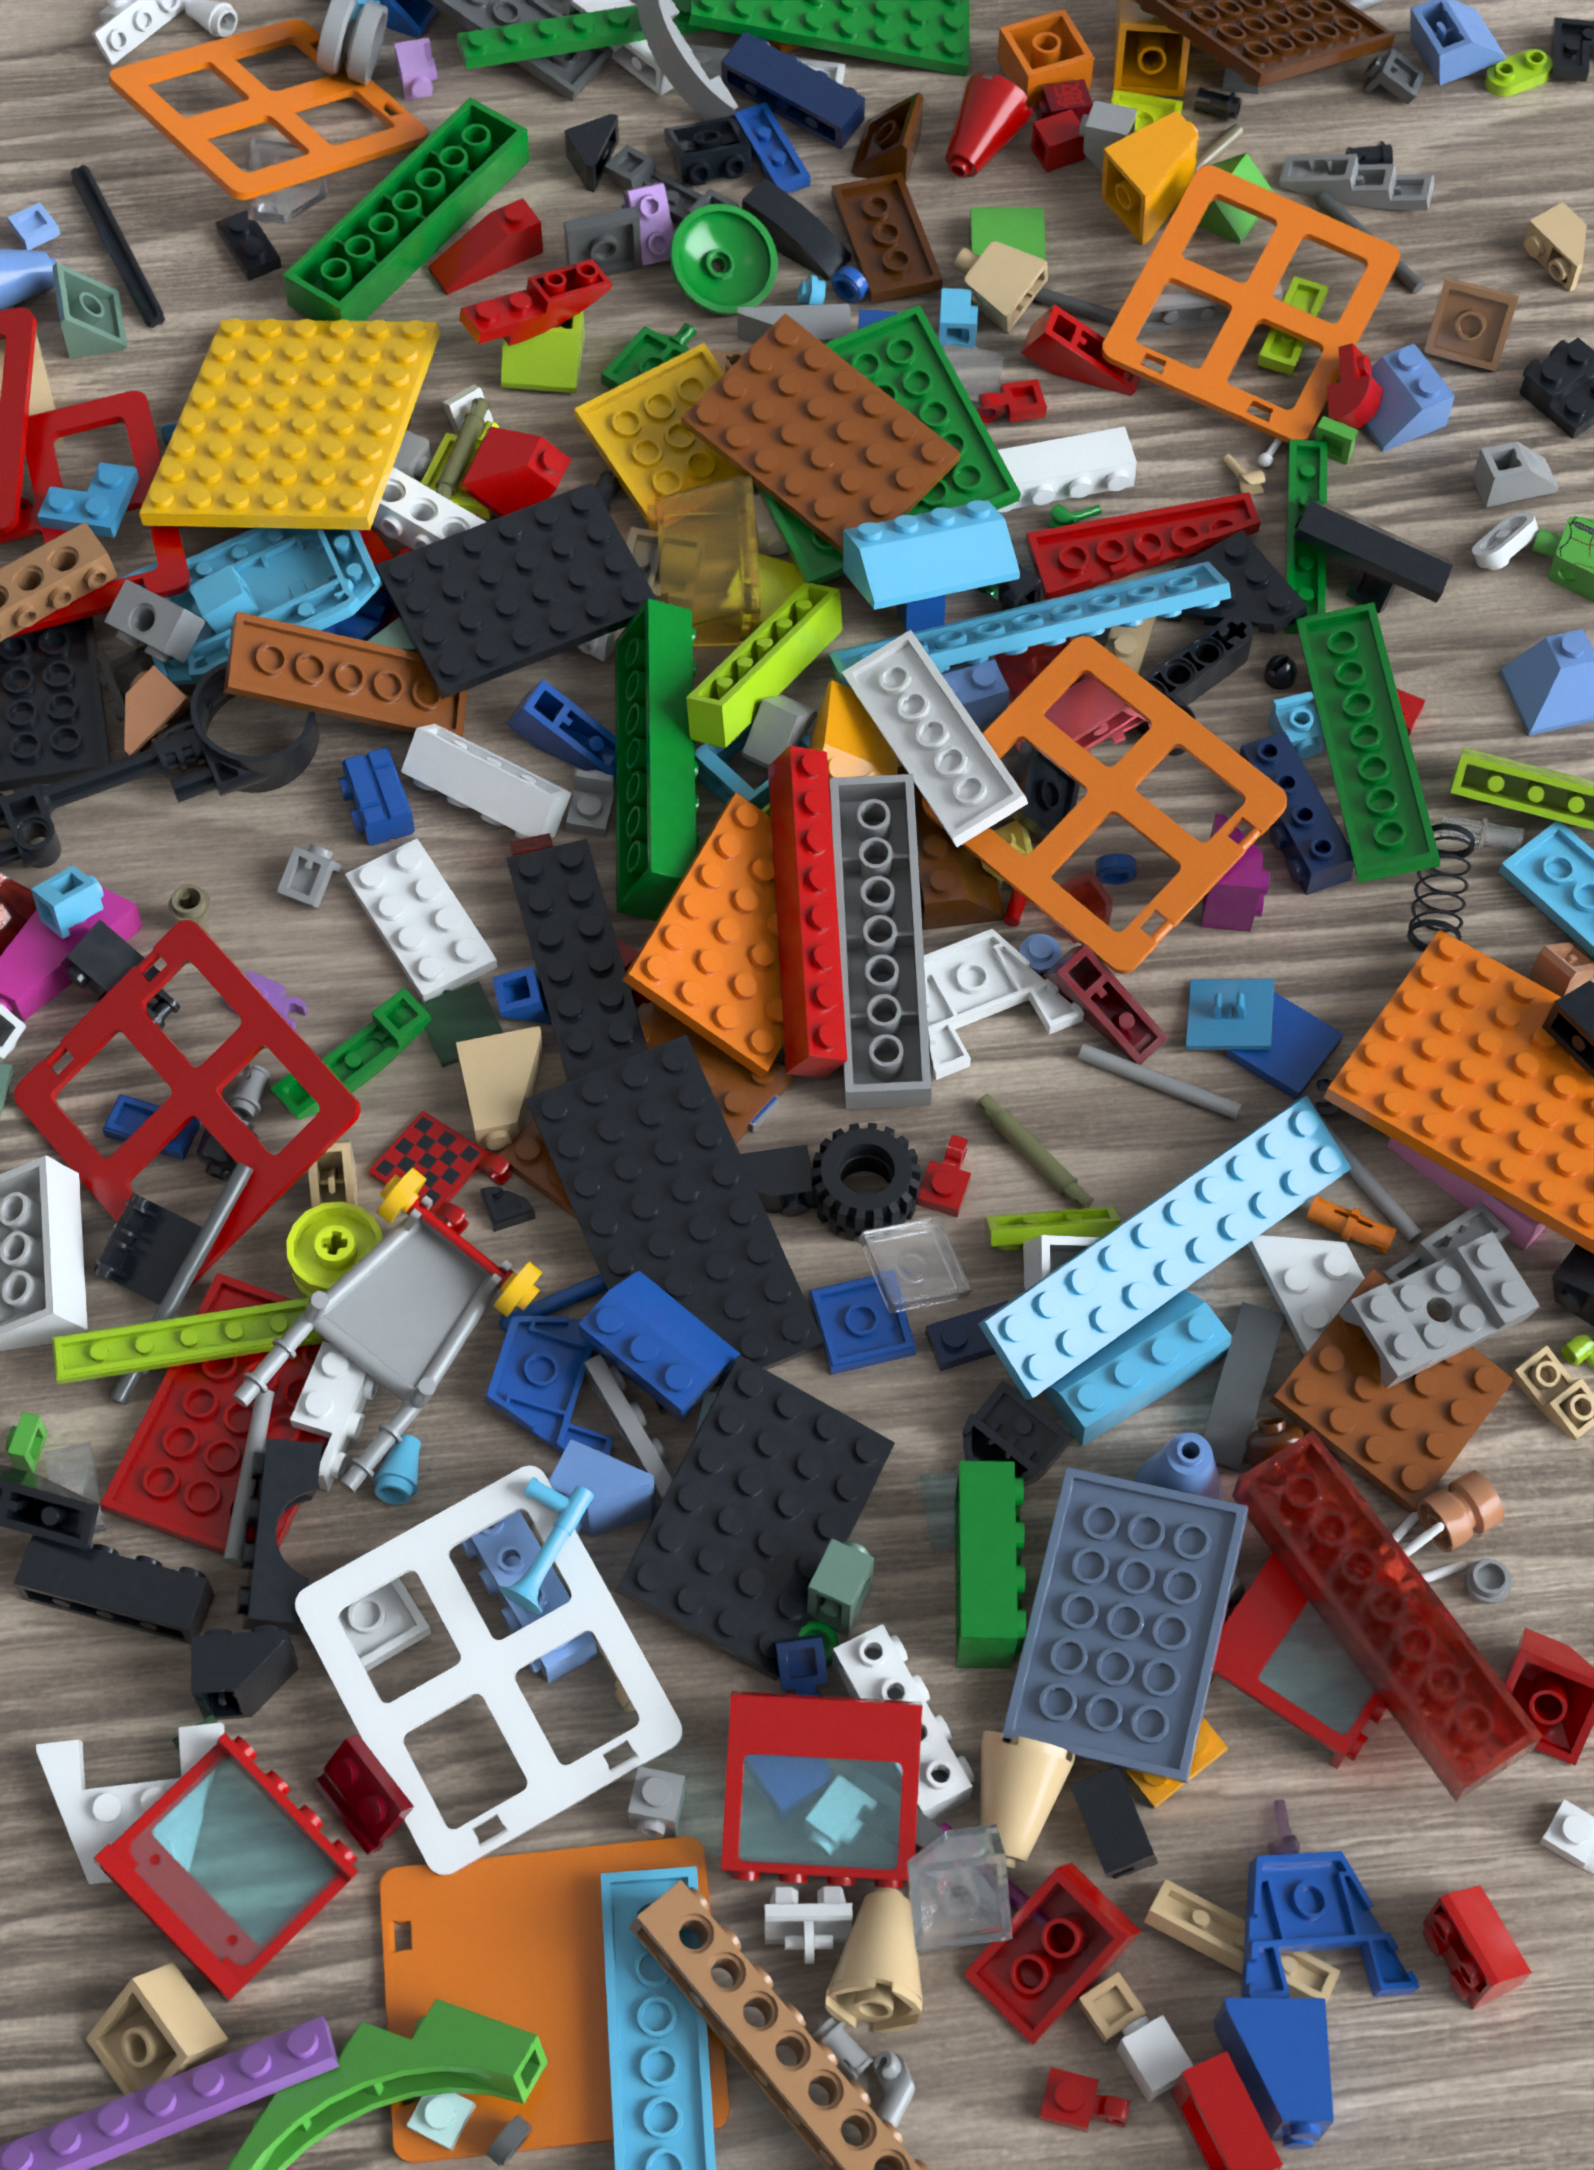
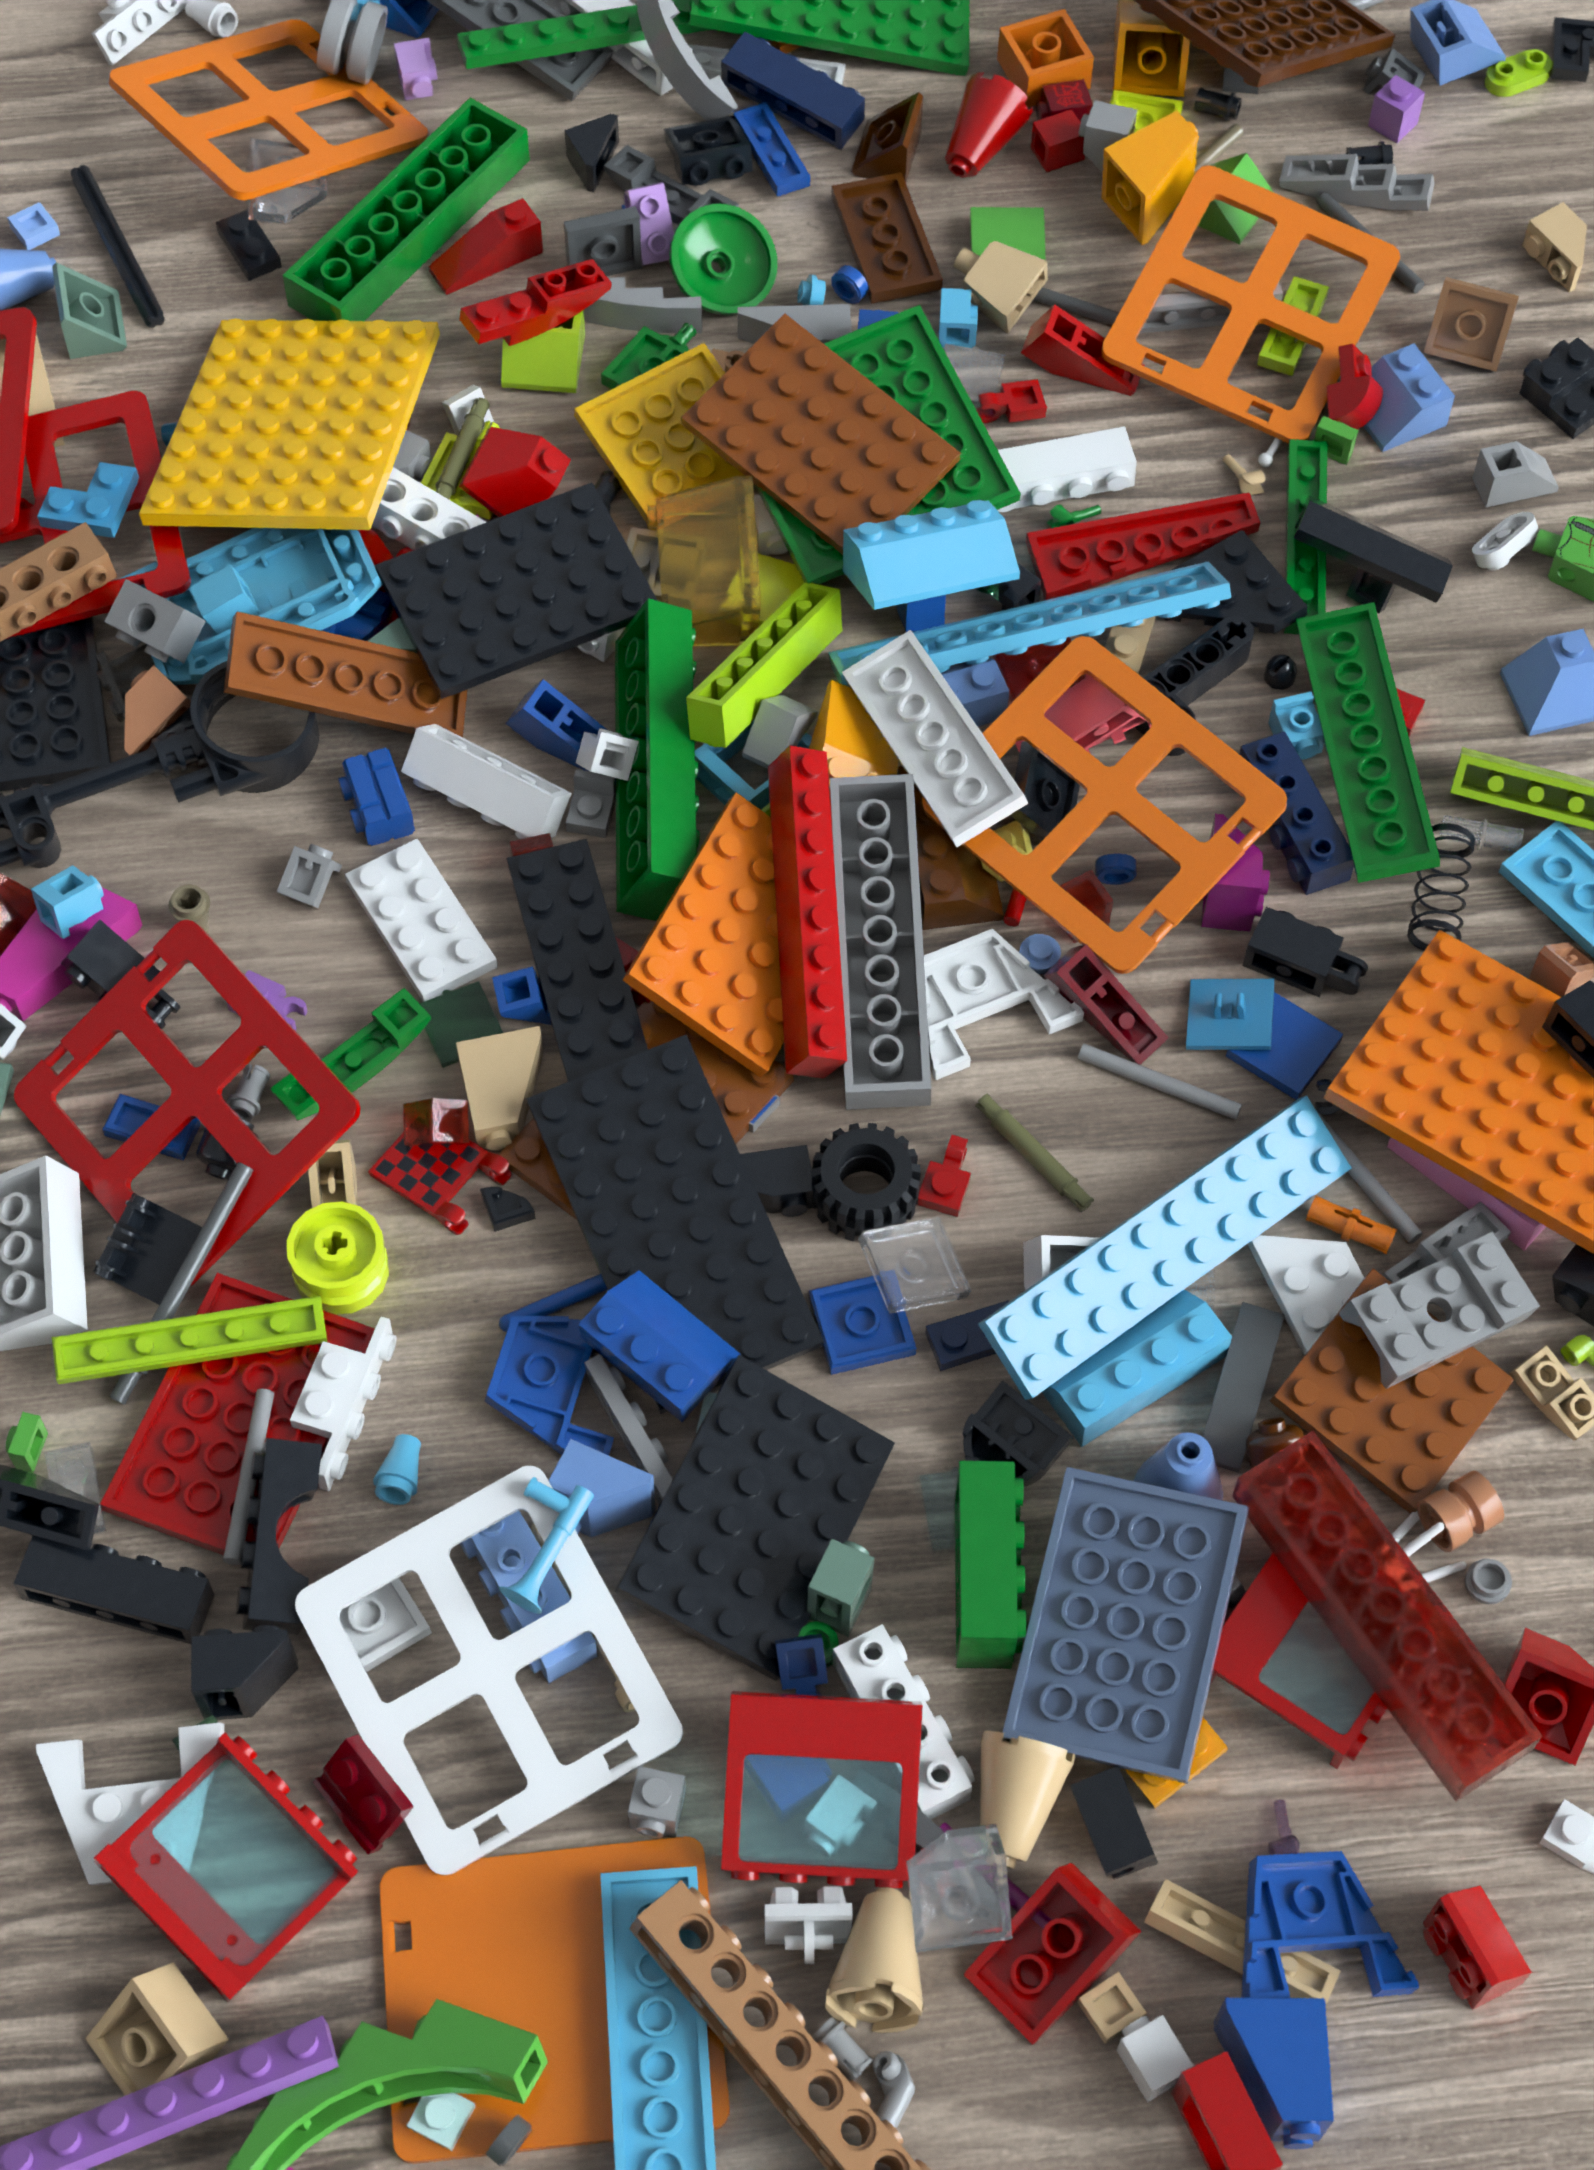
(402, 1312): light grey piece -> none
(436, 1122): none -> clear red panel
(607, 753): none -> white brick
(644, 307): none -> light grey slope
(796, 230): black slope -> none
(1011, 1230): lime plate -> none
(1072, 2102): red plate -> none
(1302, 955): none -> black brick
(1396, 109): none -> medium lavender brick

